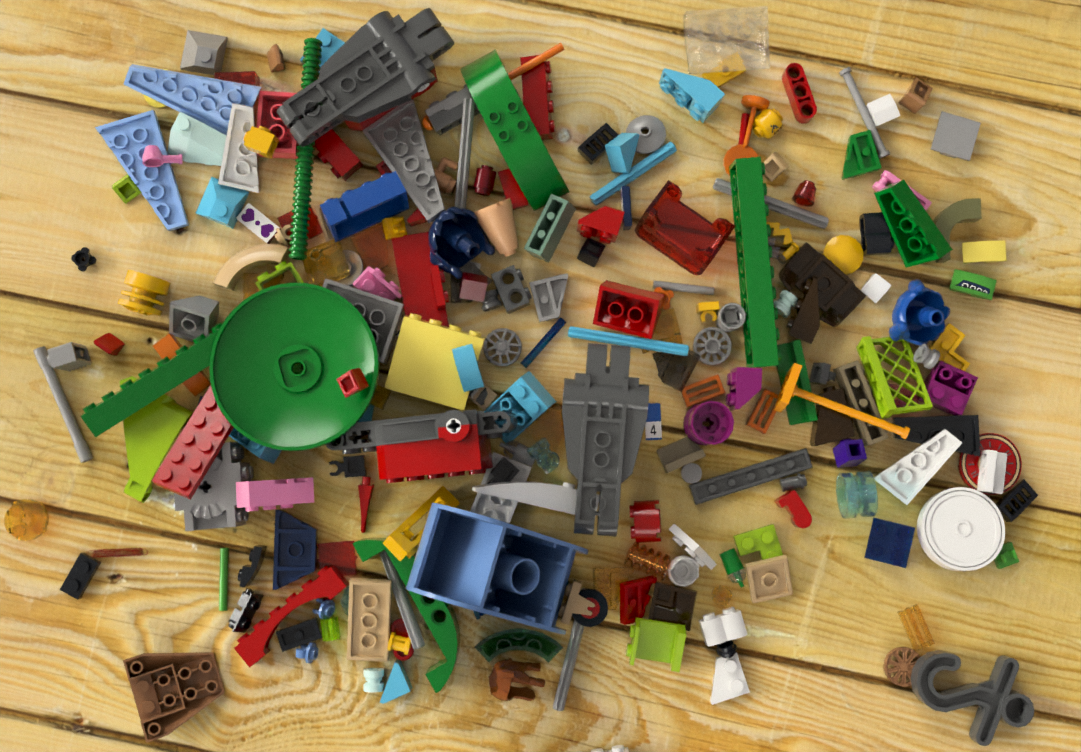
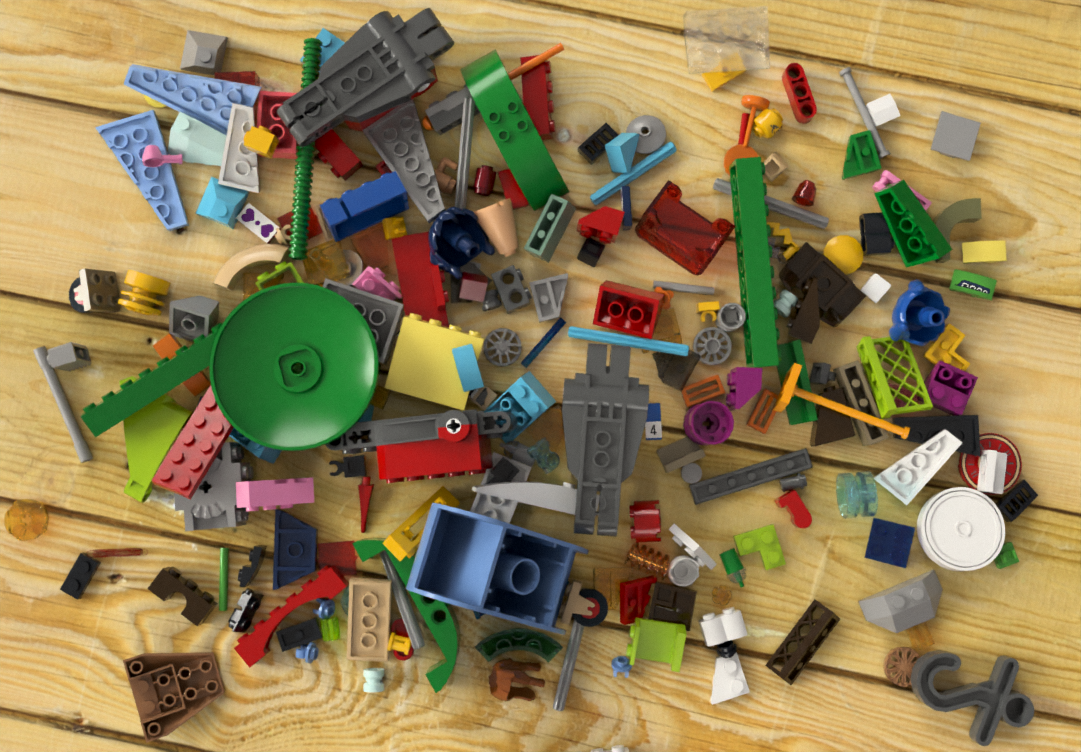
(79, 255): black plate -> none
(95, 292): none -> dark tan plate
(109, 344): red slope -> none
(126, 189): lime slope -> none
(198, 604): none -> dark brown arch
(275, 59): medium nougat slope -> none
(352, 382): red slope -> none
(397, 684): medium azure slope -> none
(416, 218): red slope -> none
(621, 664): none -> medium blue plate
(692, 92): medium azure slope -> none
(769, 579): tan tile -> none
(809, 645): none -> dark brown fence
(849, 453): dark purple brick -> none
(904, 603): none -> light grey wedge
(916, 95): medium nougat slope -> none
(926, 356): light grey wheel -> none

